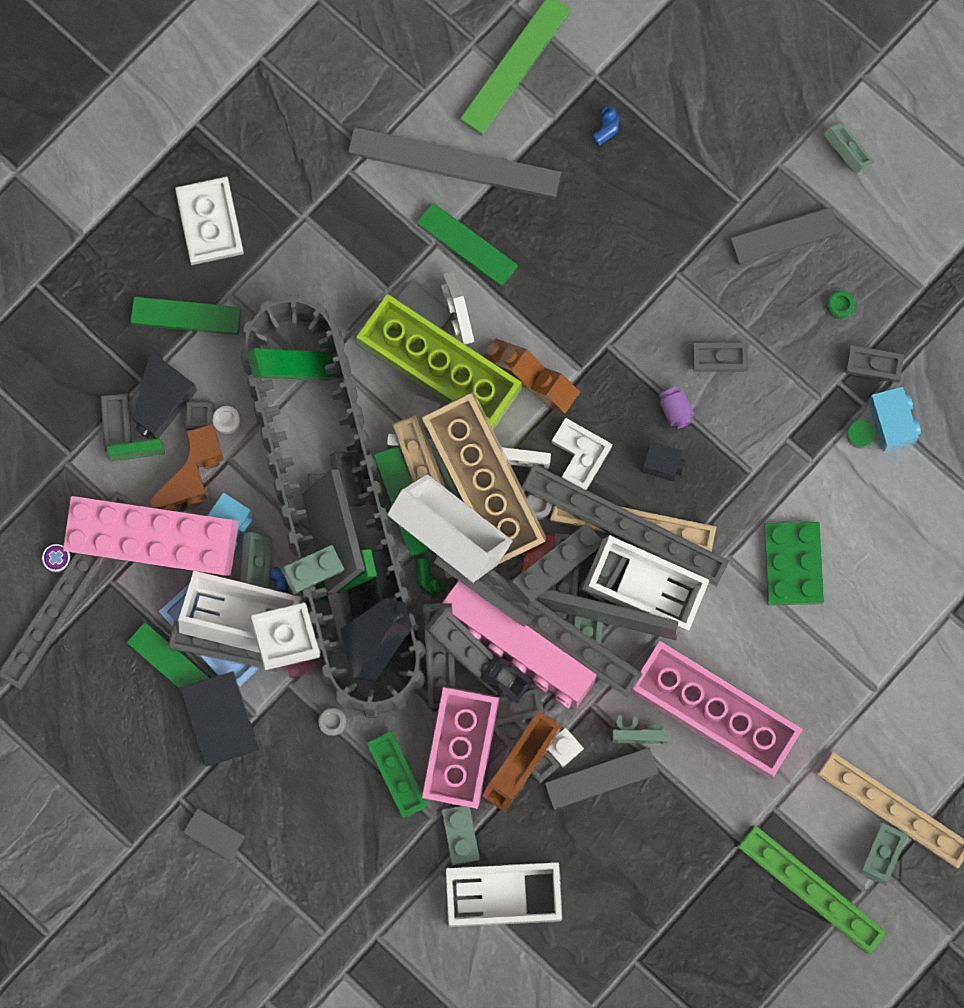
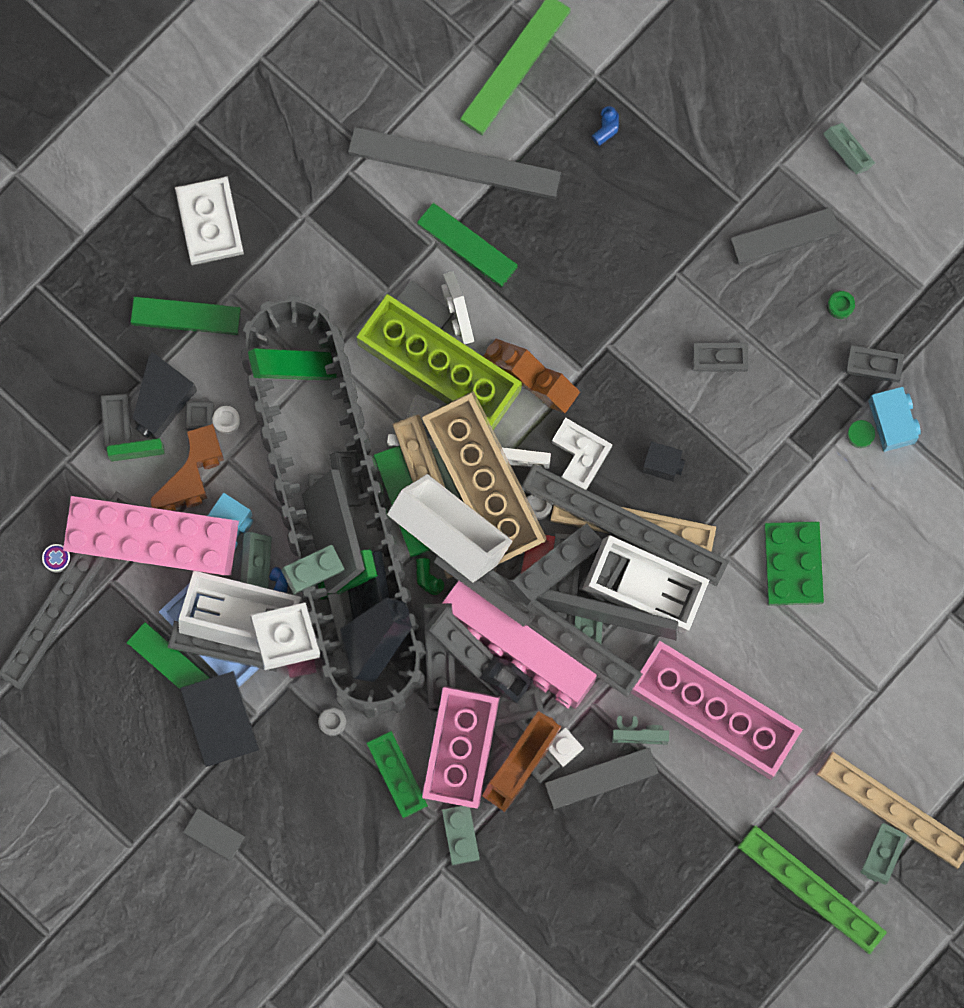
(501, 893): white piece -> none
(676, 407): medium lavender brick -> none

